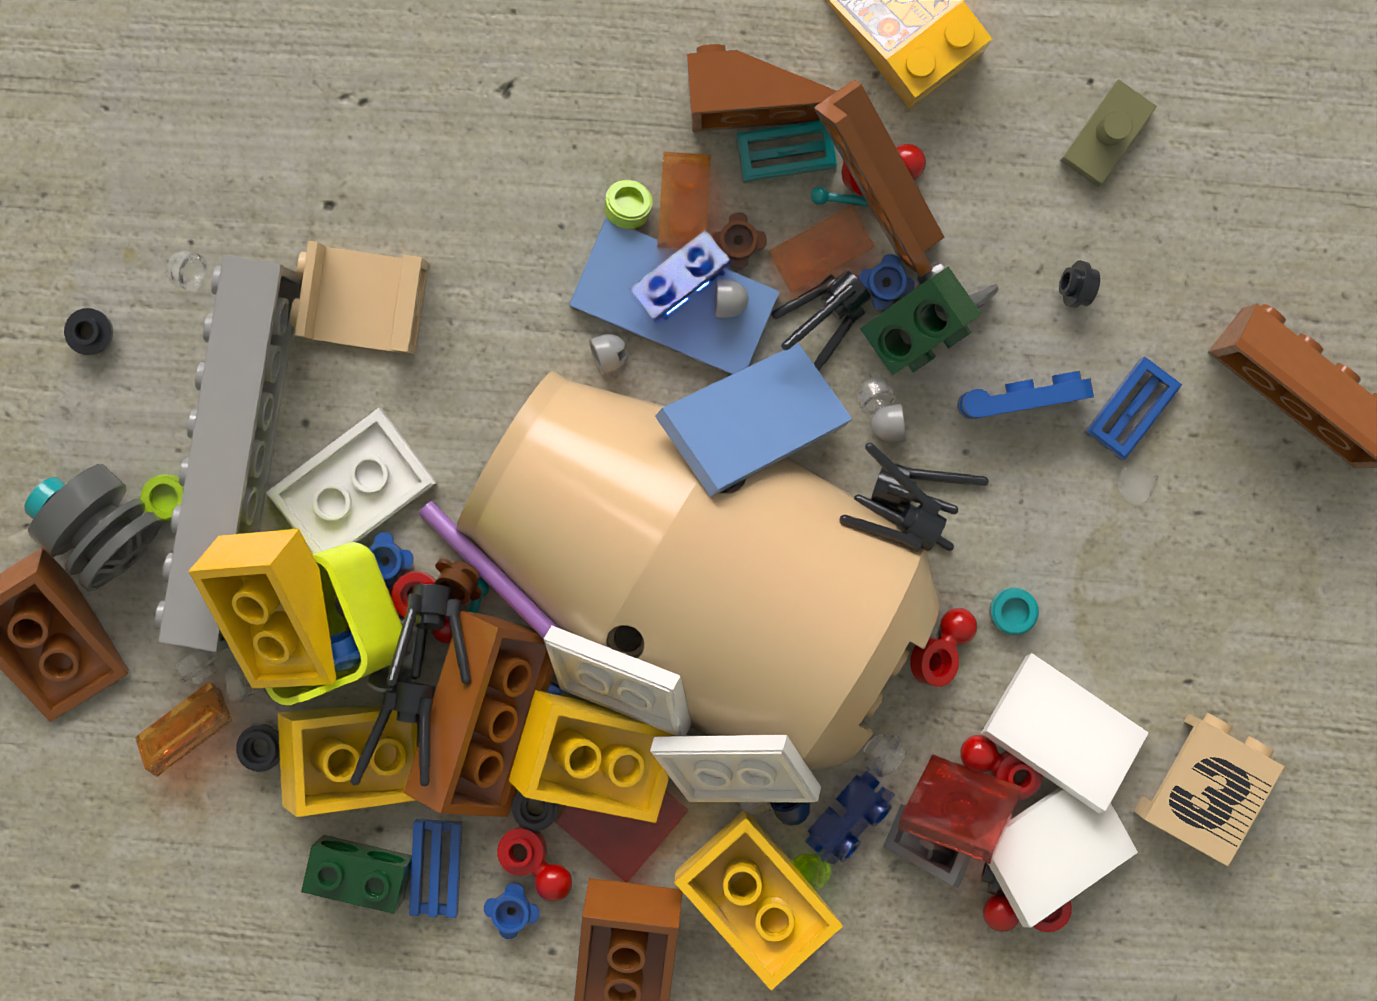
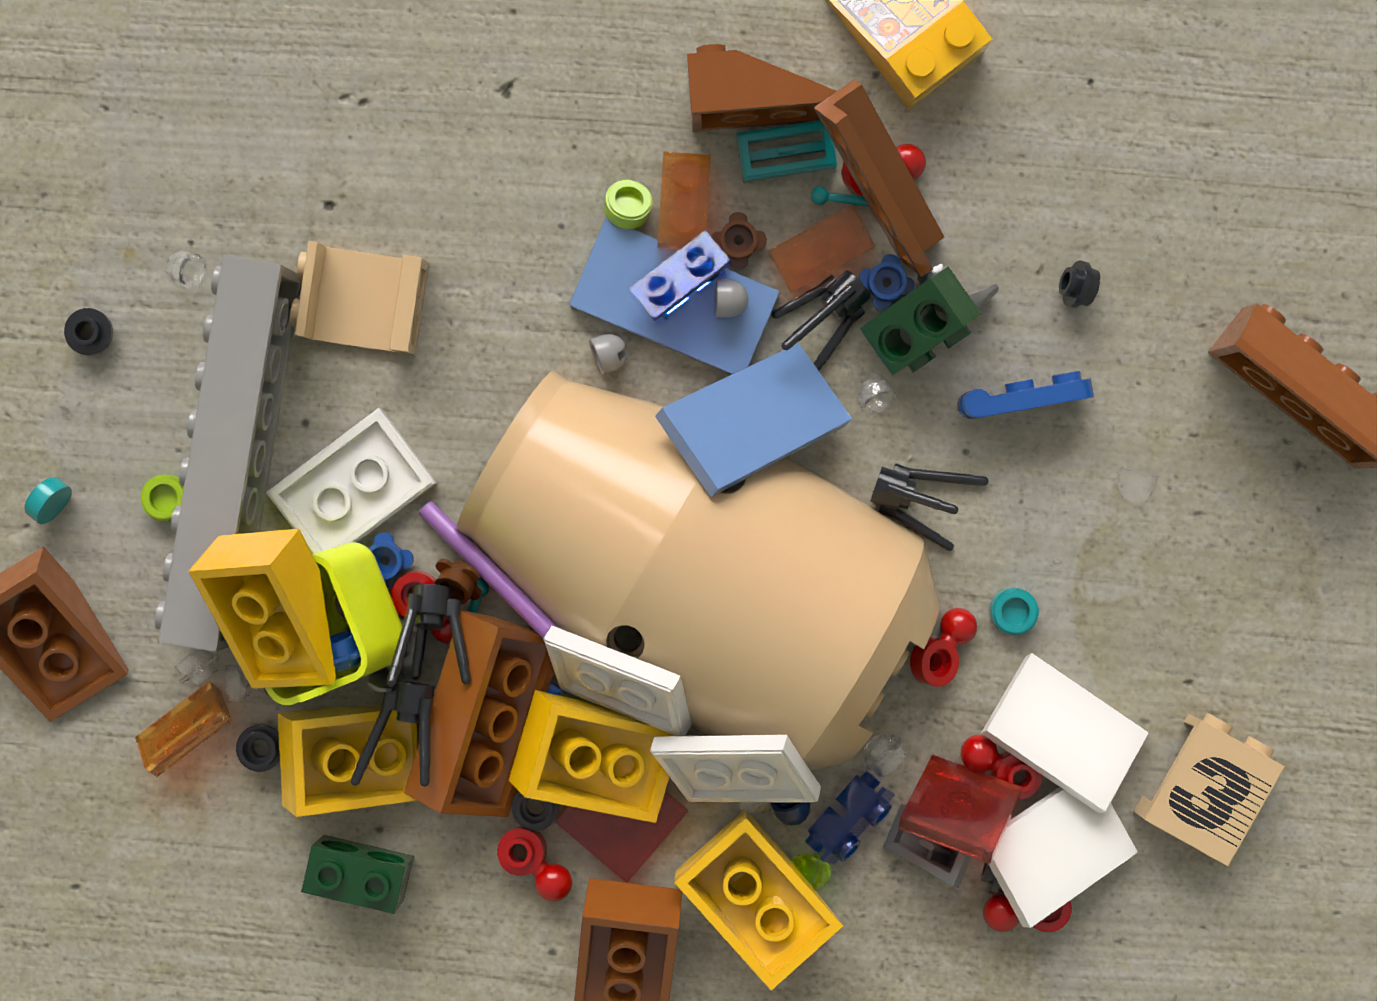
(87, 519): dark grey wheel -> none
(433, 907): blue tile -> none
(510, 924): blue plate -> none
(889, 424): light grey hinge -> none
(917, 525): black plant -> none
(1108, 133): olive tile -> none
(1108, 439): blue tile -> none

